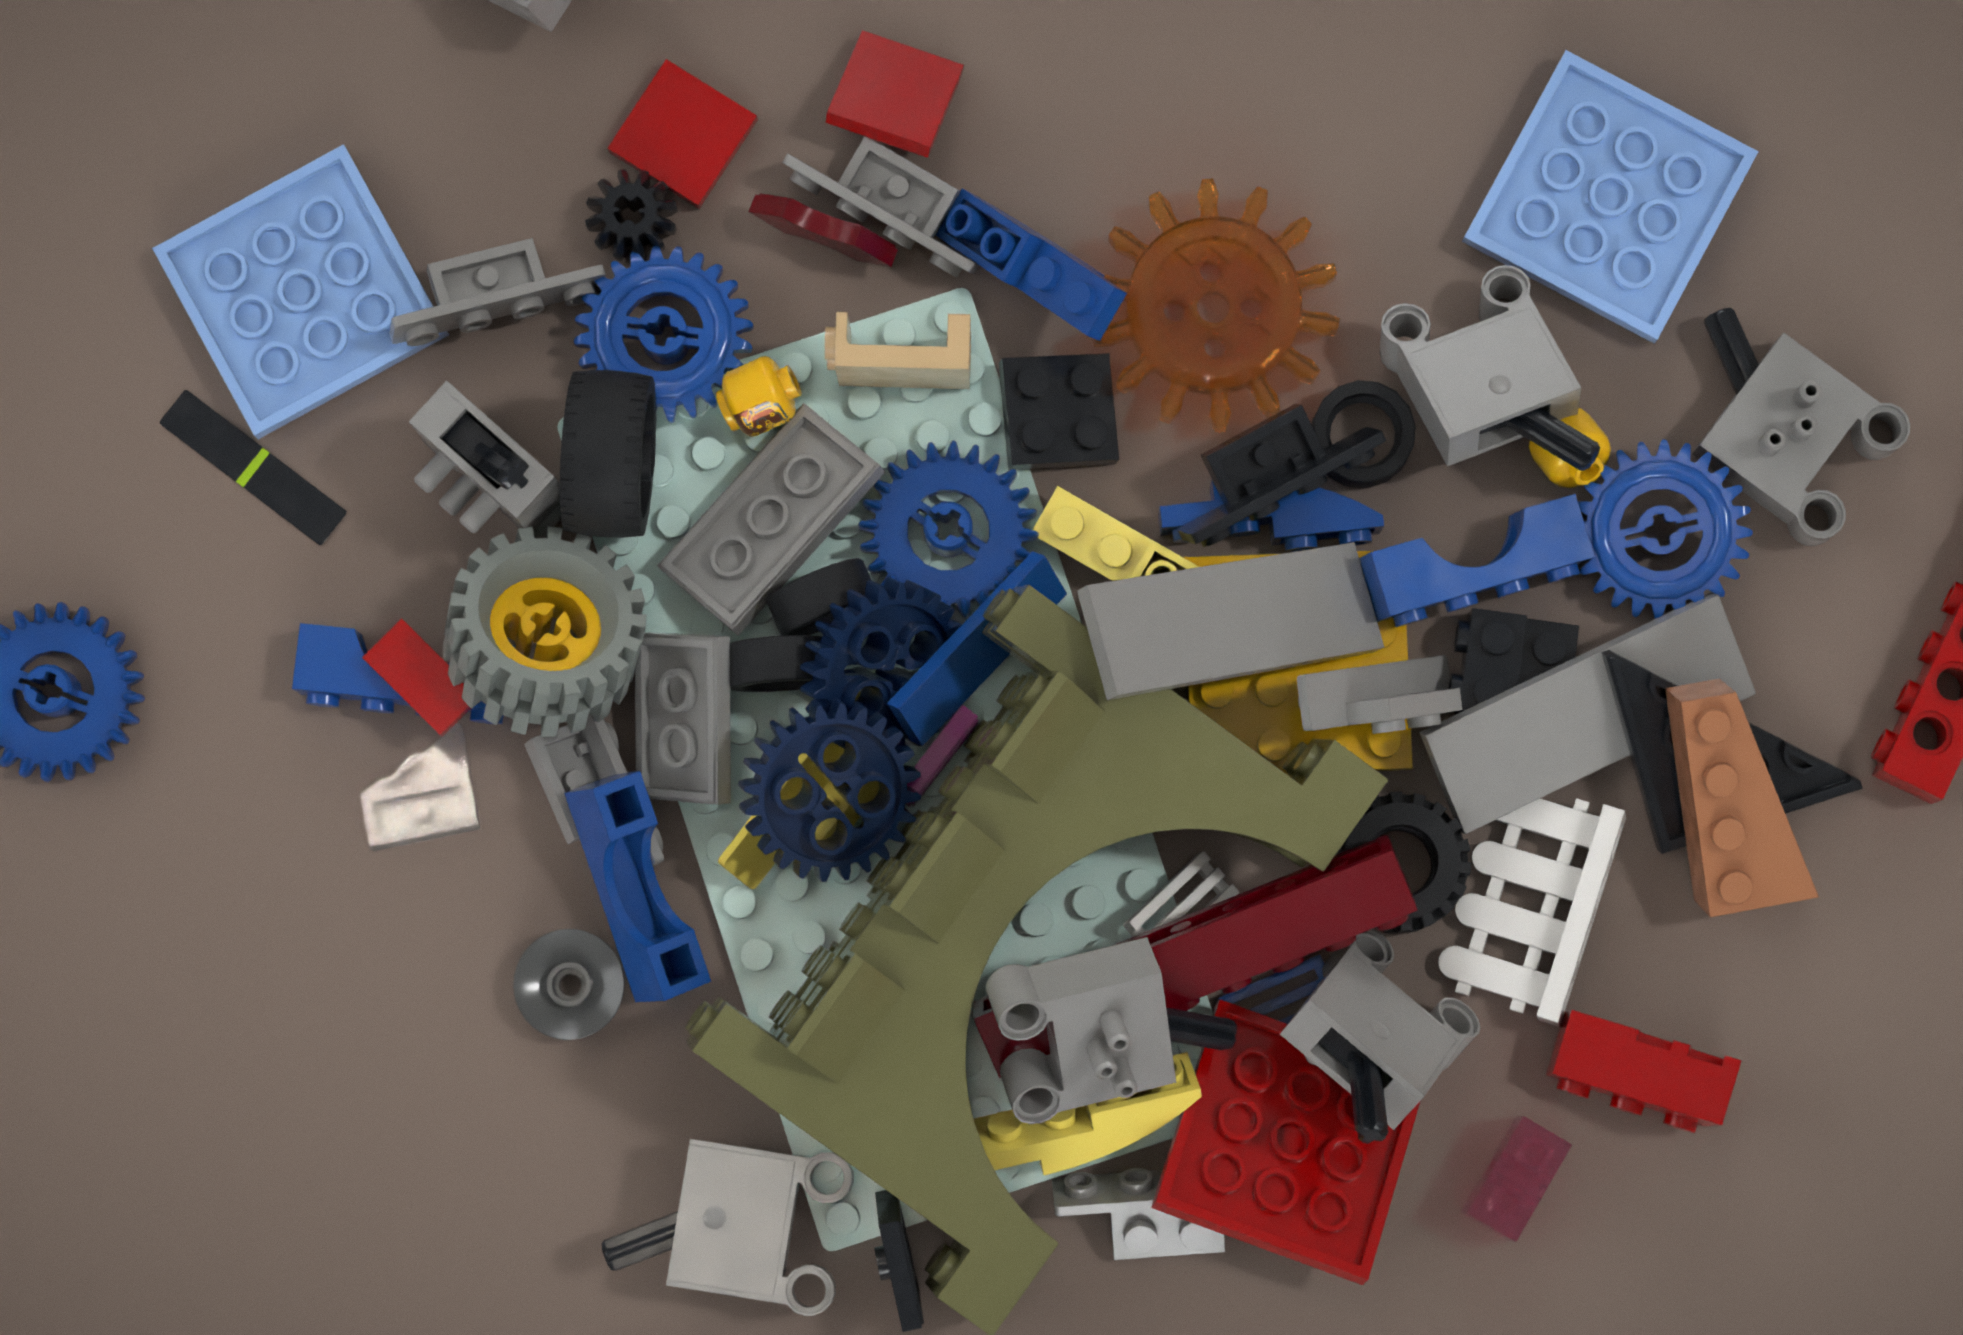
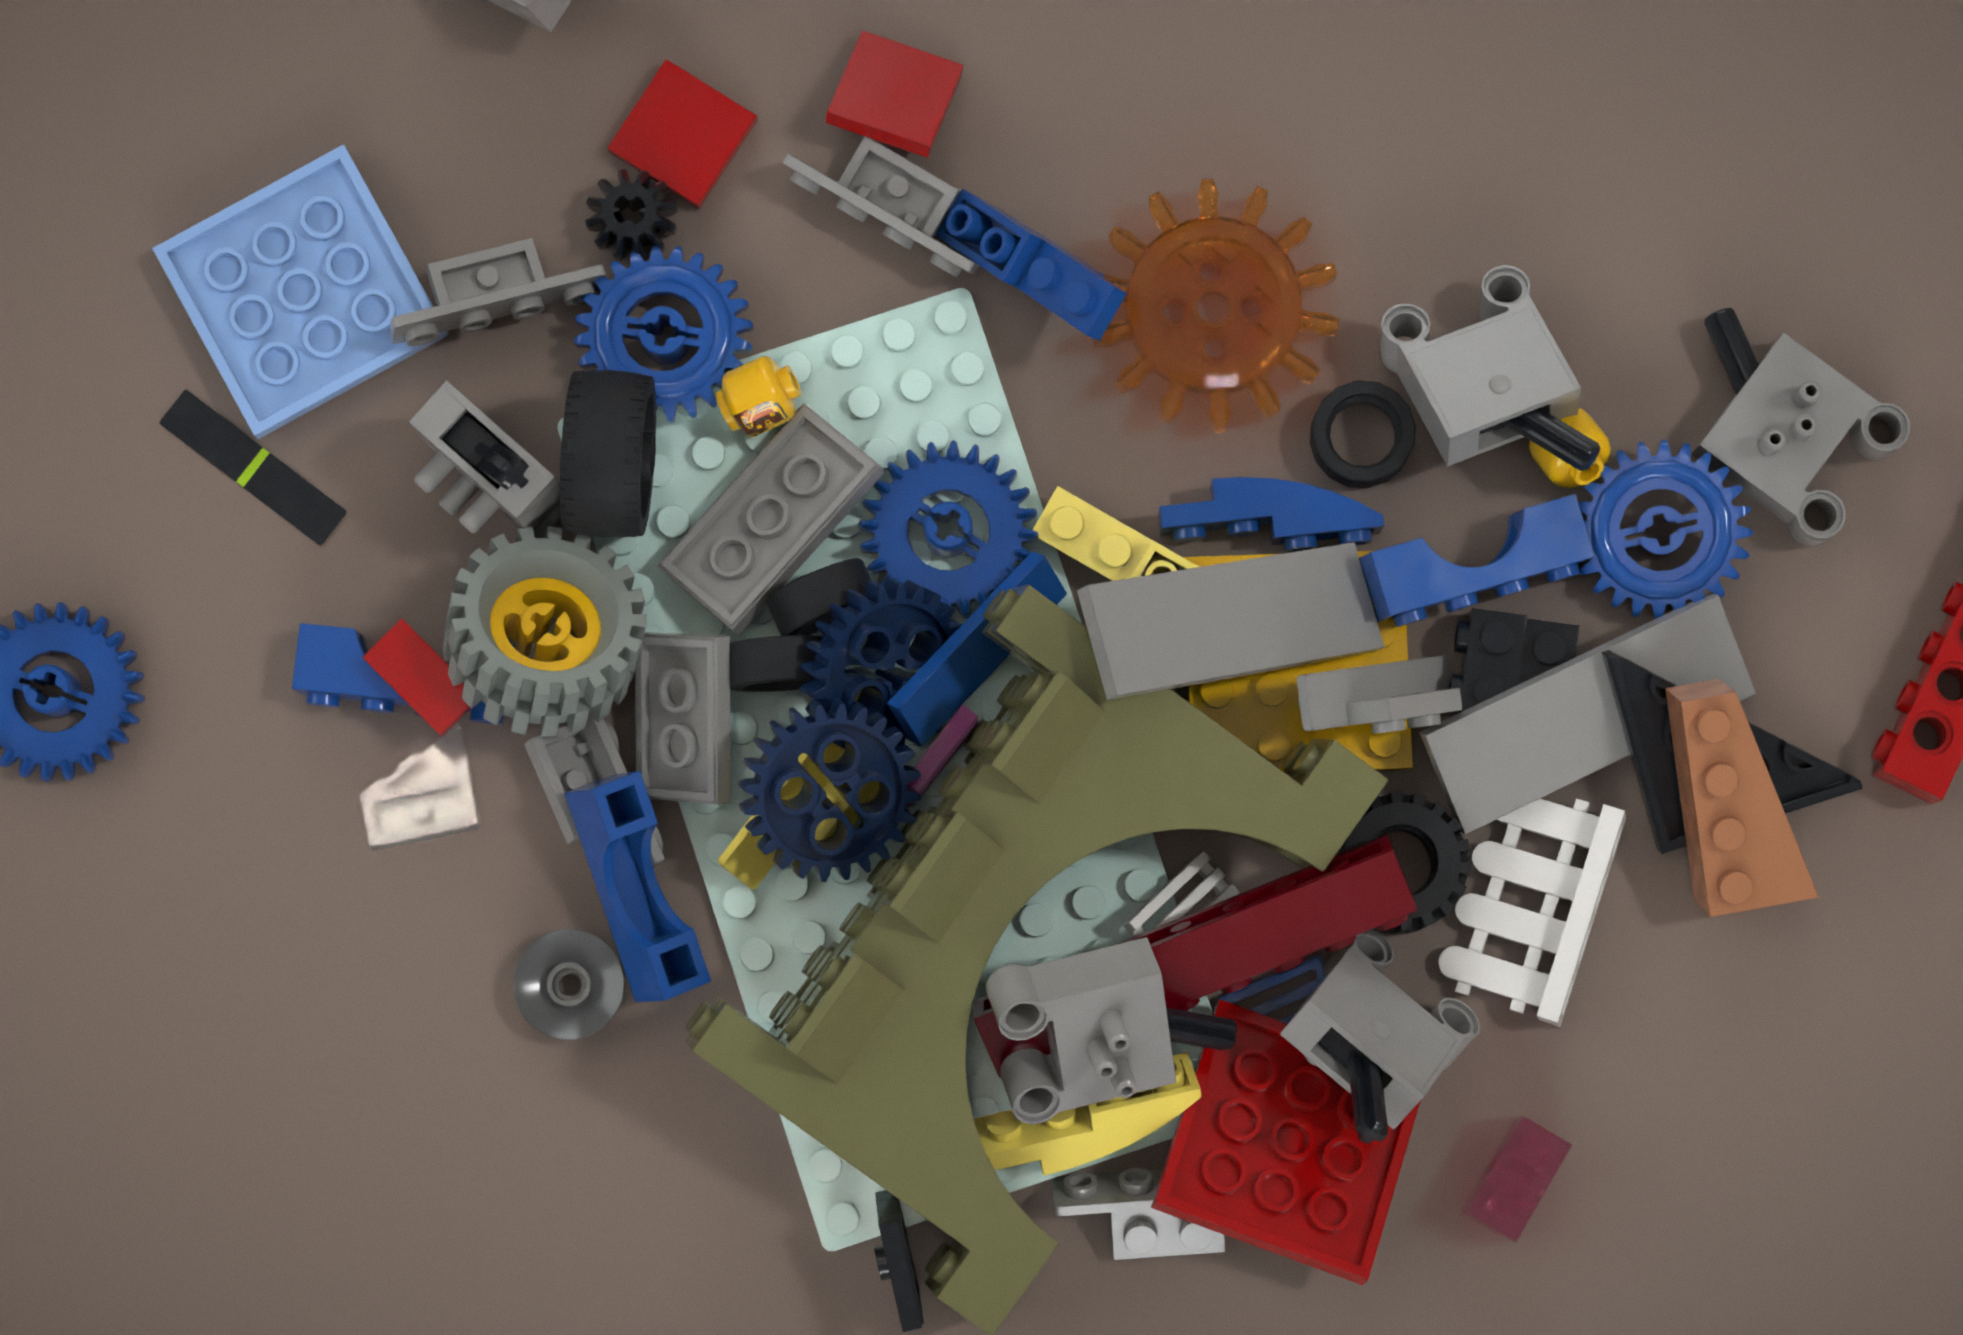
(734, 1225): light grey piece -> none
(821, 228): dark red tile -> none
(901, 365): tan panel -> none
(1058, 411): black plate -> none
(1268, 465): black bracket -> none
(1610, 196): light blue plate -> none
(1642, 1071): red wedge -> none

